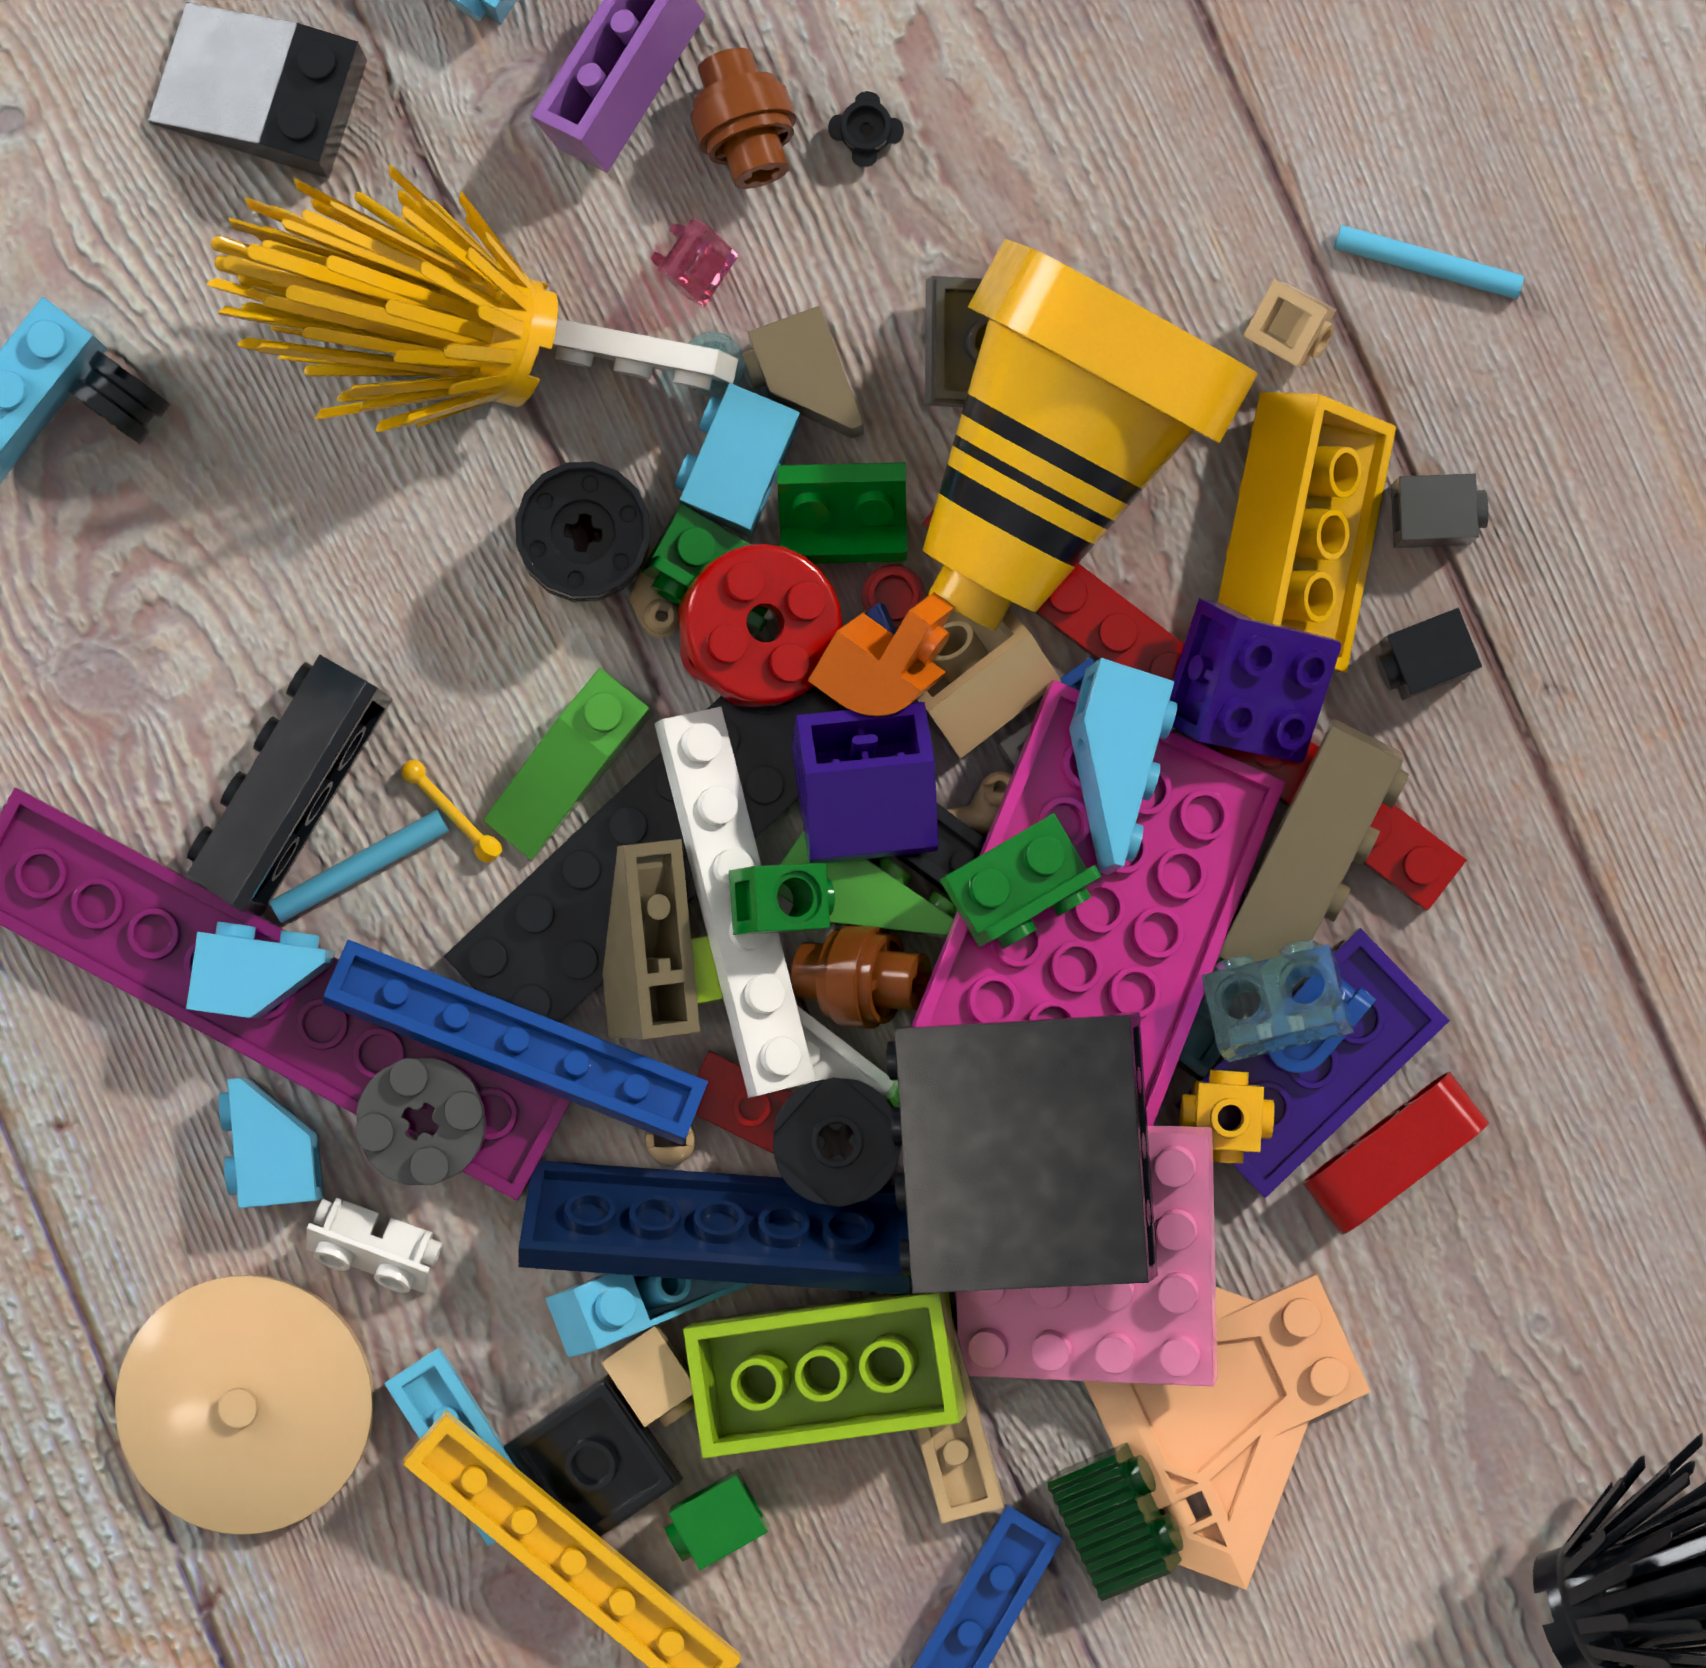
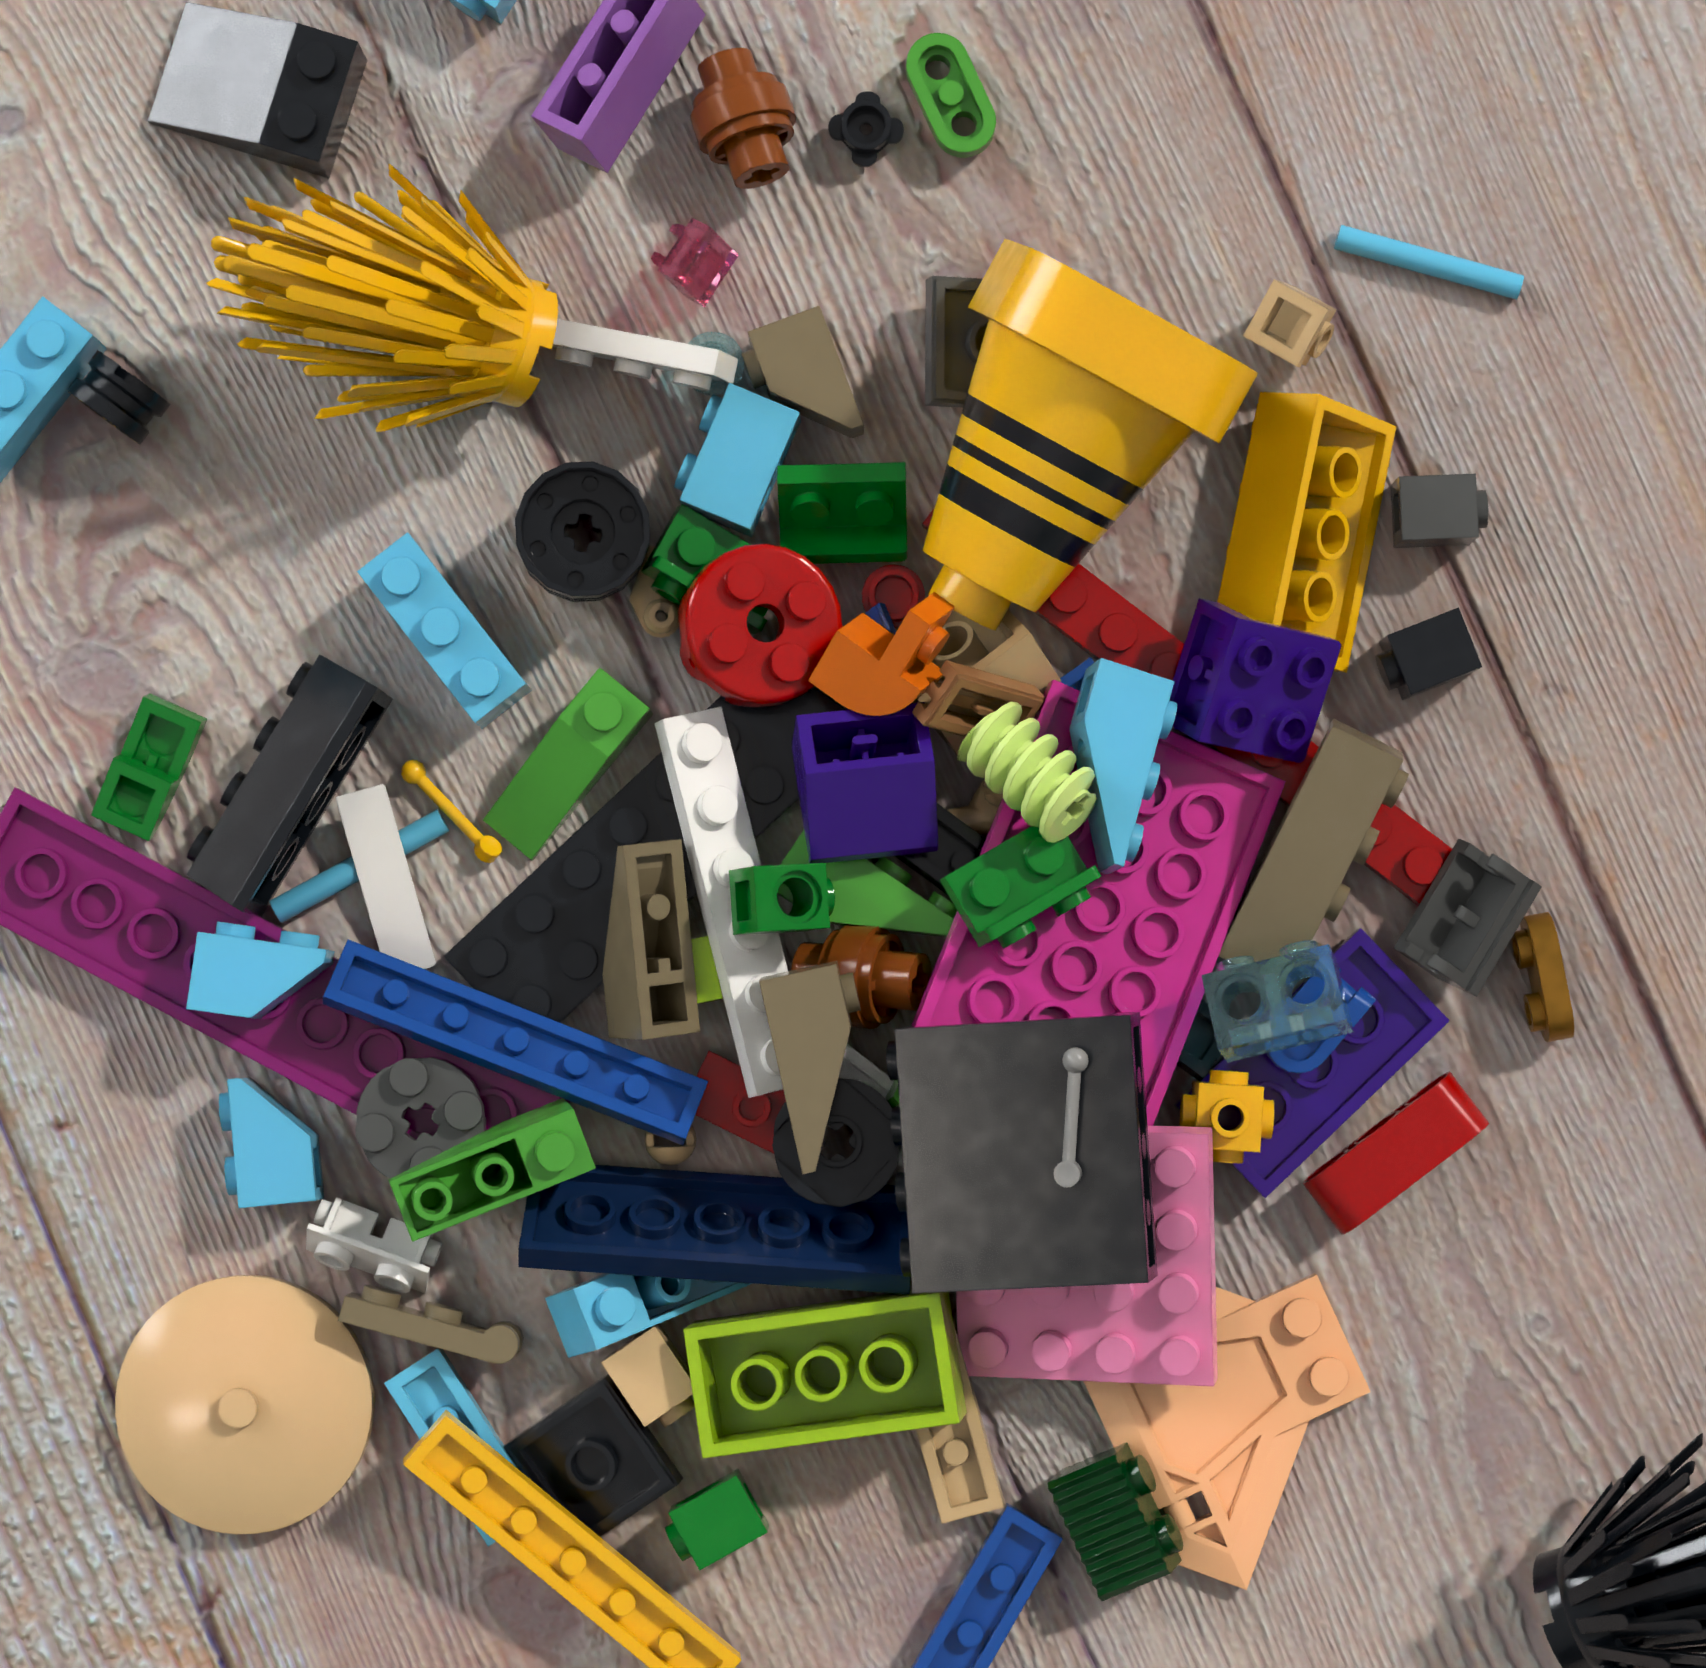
(149, 767): none -> green slope
(385, 876): none -> white sticker
(435, 1326): none -> dark tan plate
(444, 631): none -> medium azure brick
(493, 1169): none -> bright green slope
(809, 1036): none -> dark tan slope
(949, 692): none -> medium nougat tile
(952, 97): none -> bright green plate
(1027, 772): none -> yellowish green piece
(1069, 1171): none -> light grey hinge
(1467, 917): none -> dark grey hinge
(1539, 951): none -> pearl gold plate

